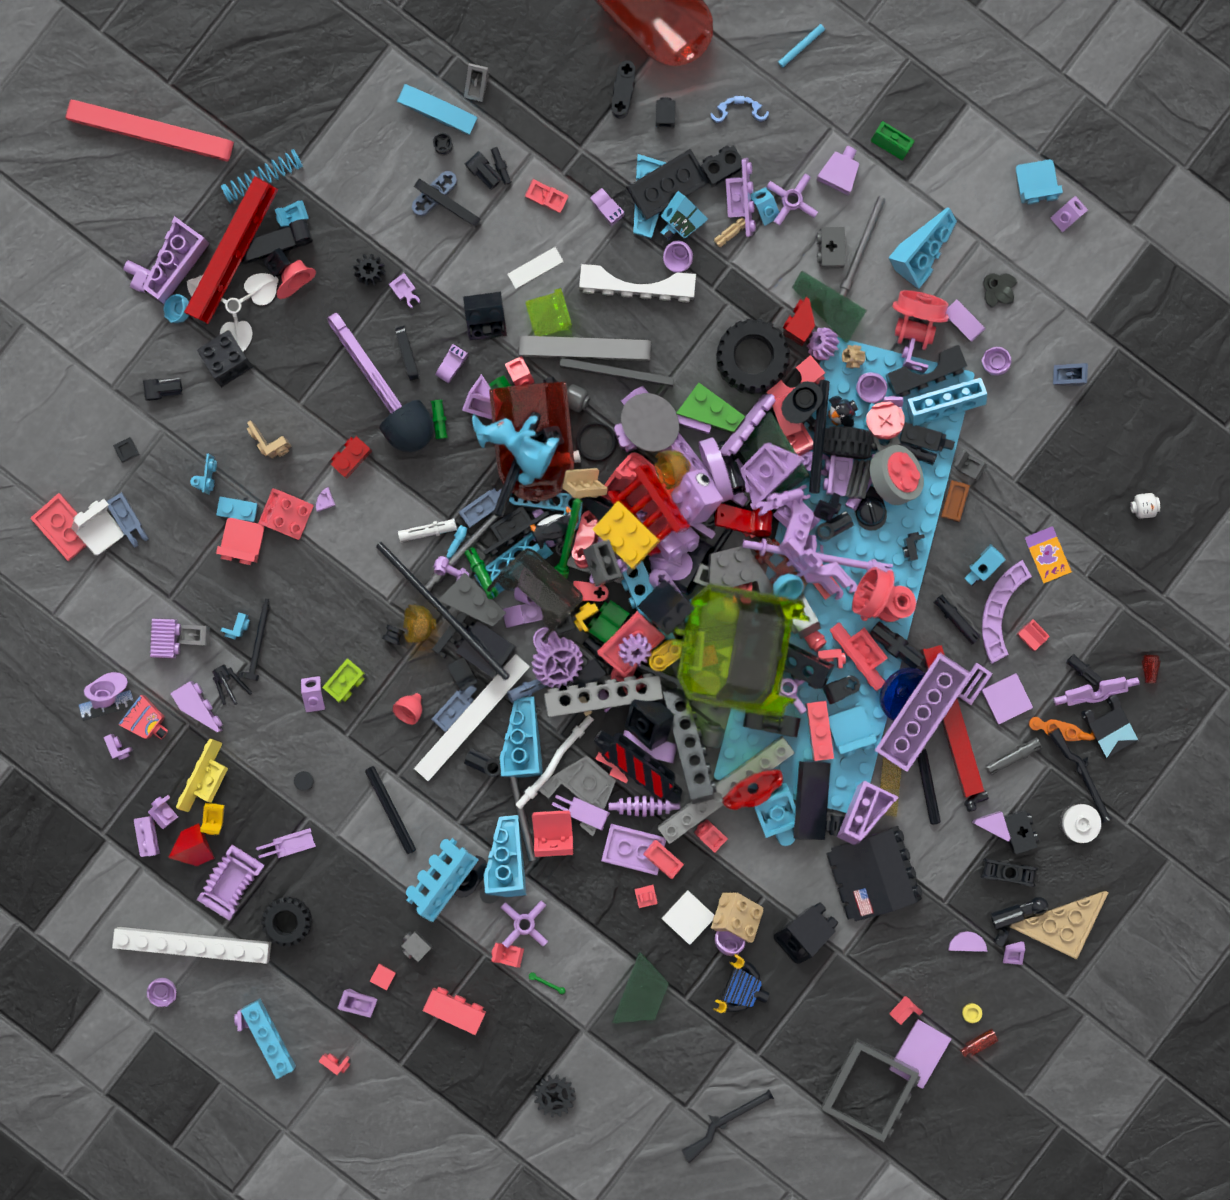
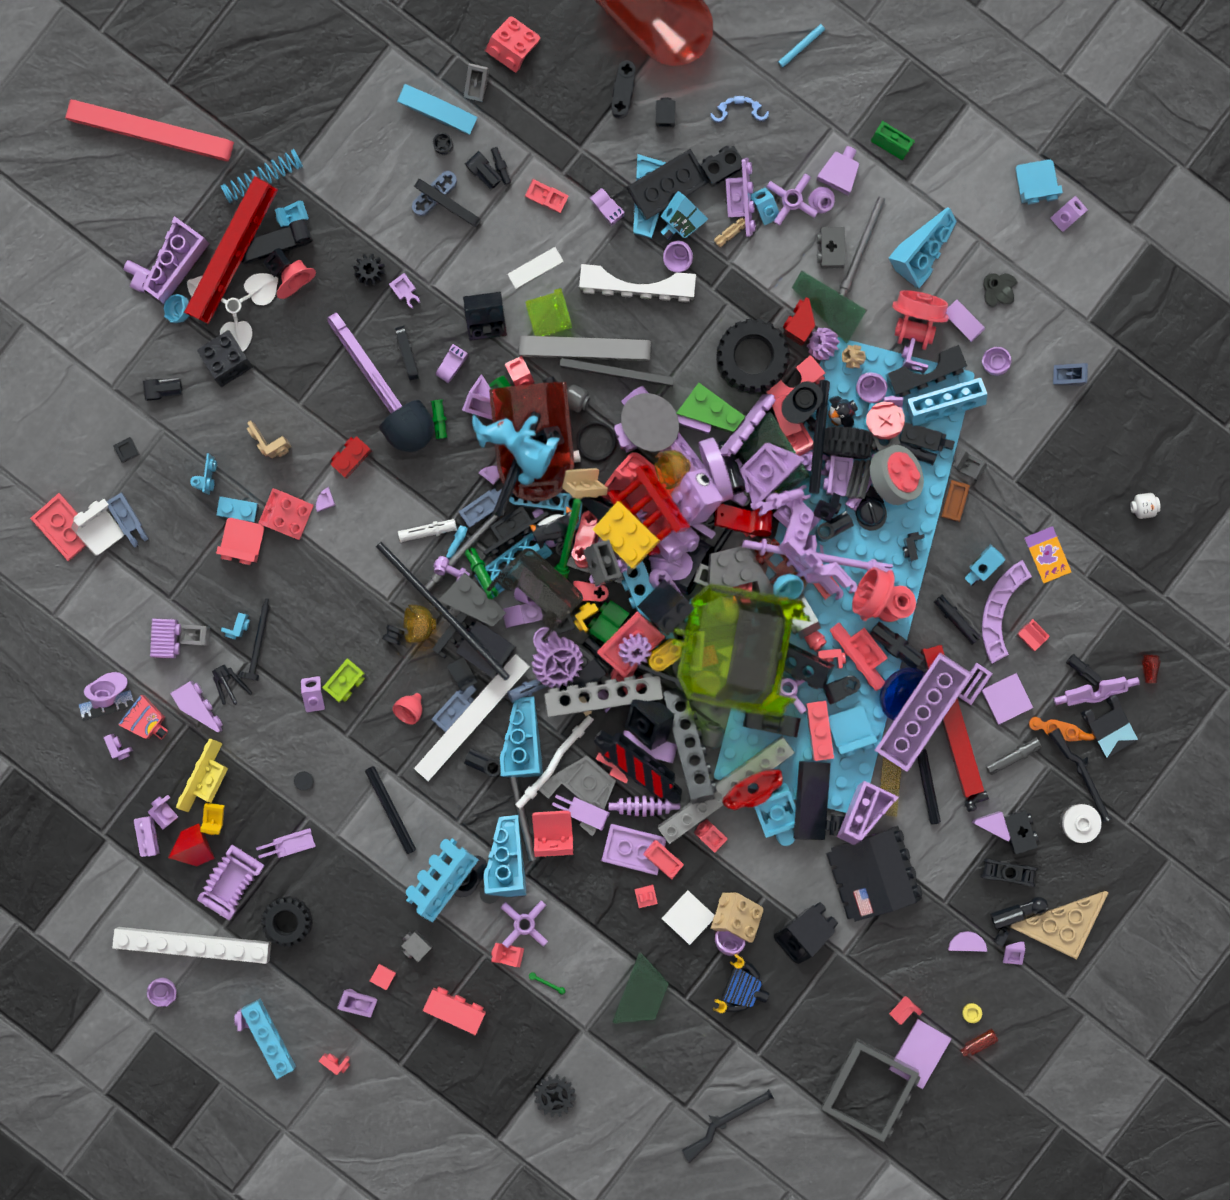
(490, 473): none -> lavender tile
(512, 43): none -> coral bracket
(821, 199): none -> lavender piece

